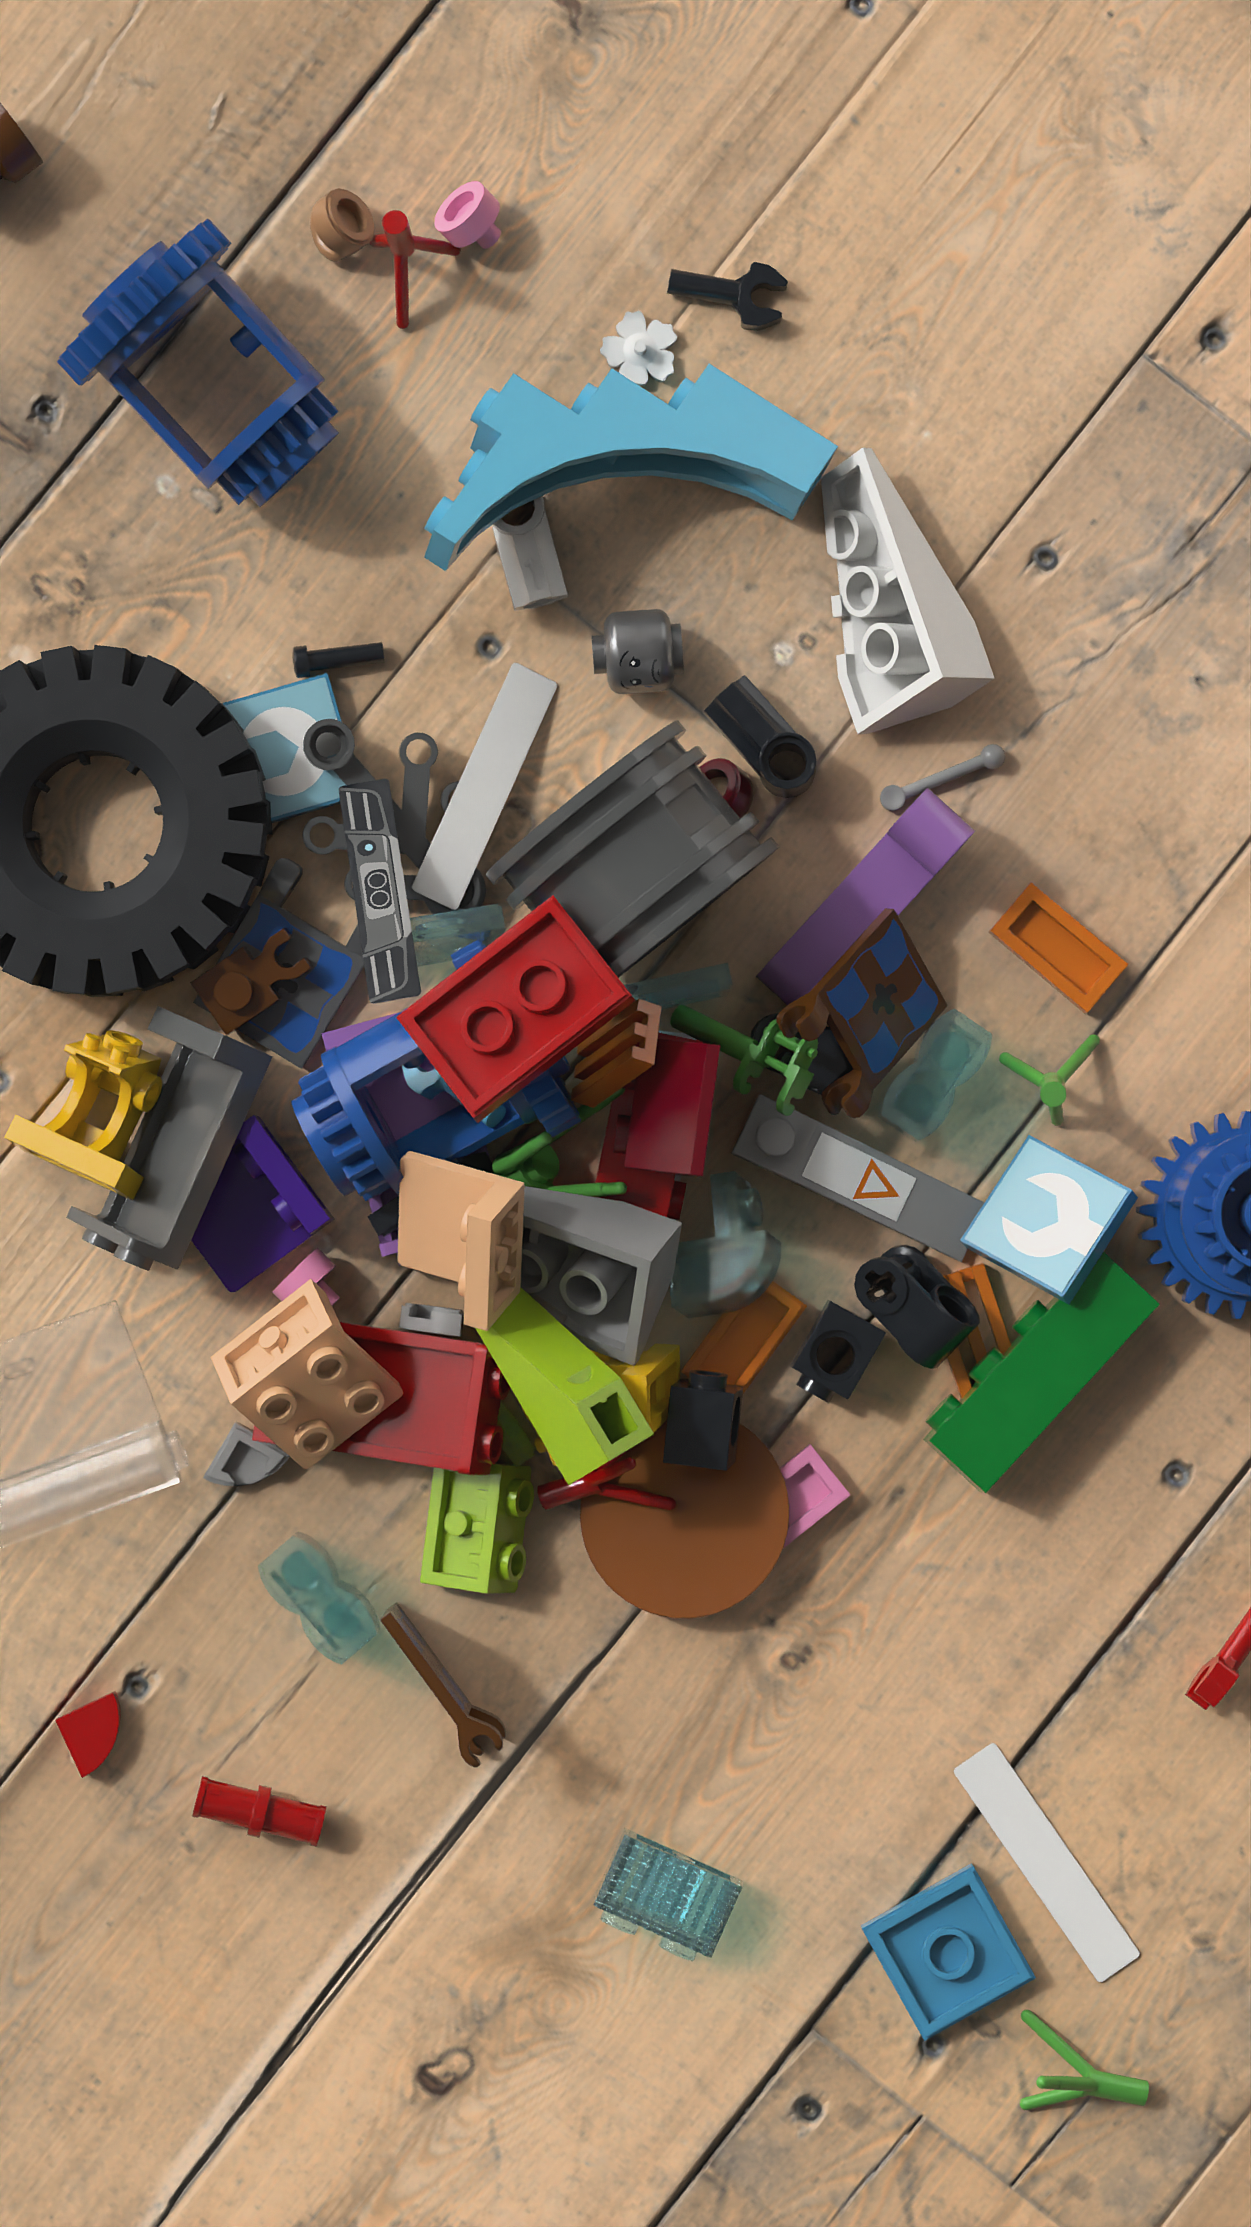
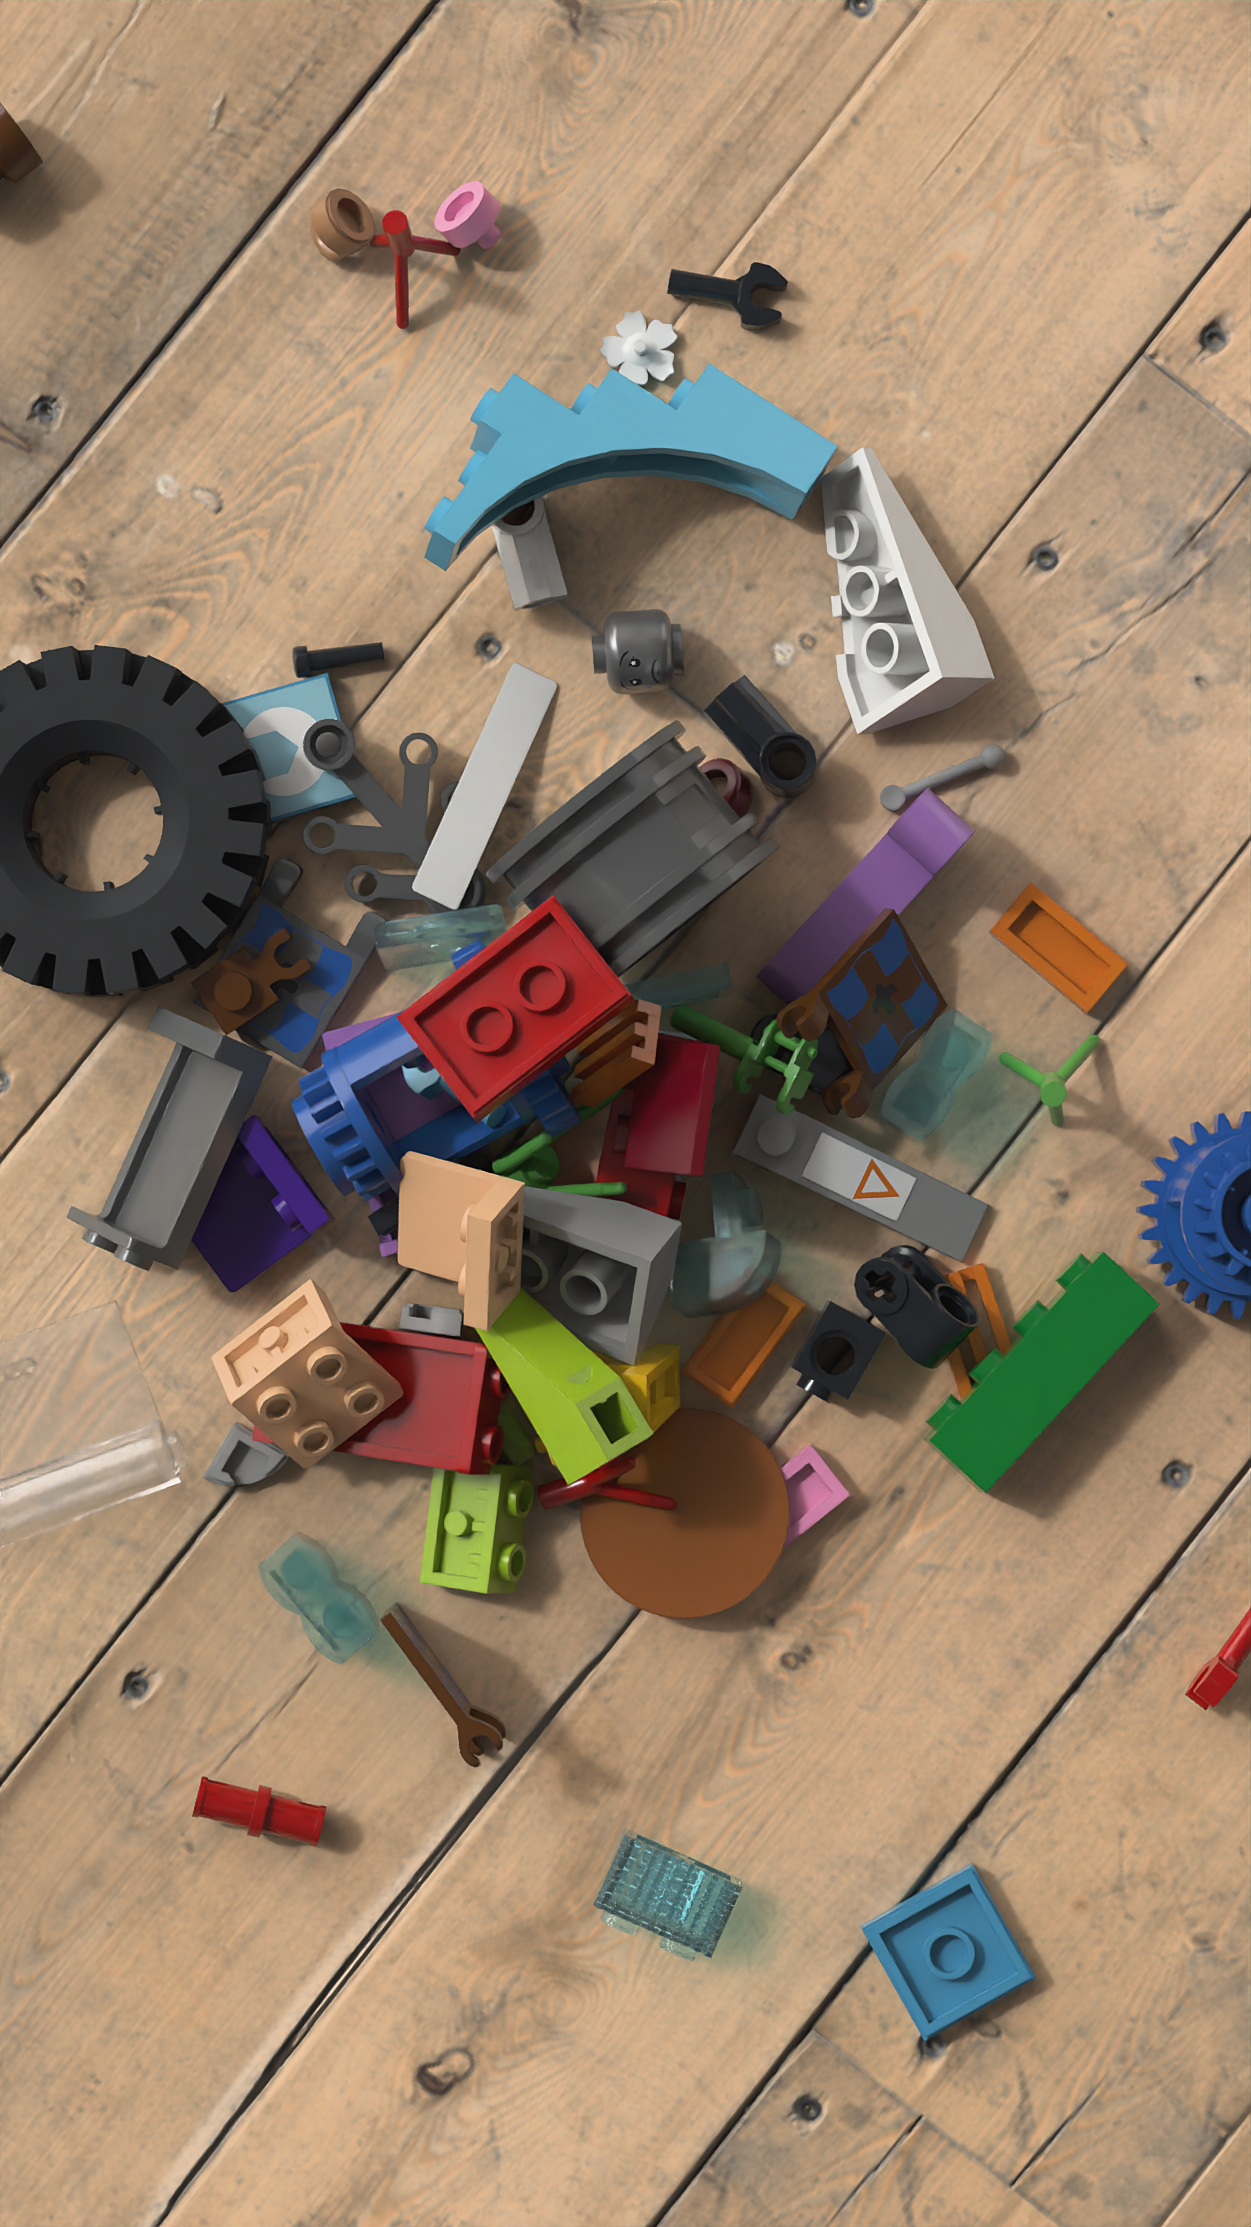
(91, 1731): red tile -> none
(96, 1063): yellow tile -> none
(147, 305): blue piece -> none
(315, 1267): bright pink tile -> none
(379, 891): sticker -> none
(703, 1421): black brick -> none
(1046, 1862): white sticker -> none
(1049, 1219): tile -> none
(1092, 2083): bright green plant -> none

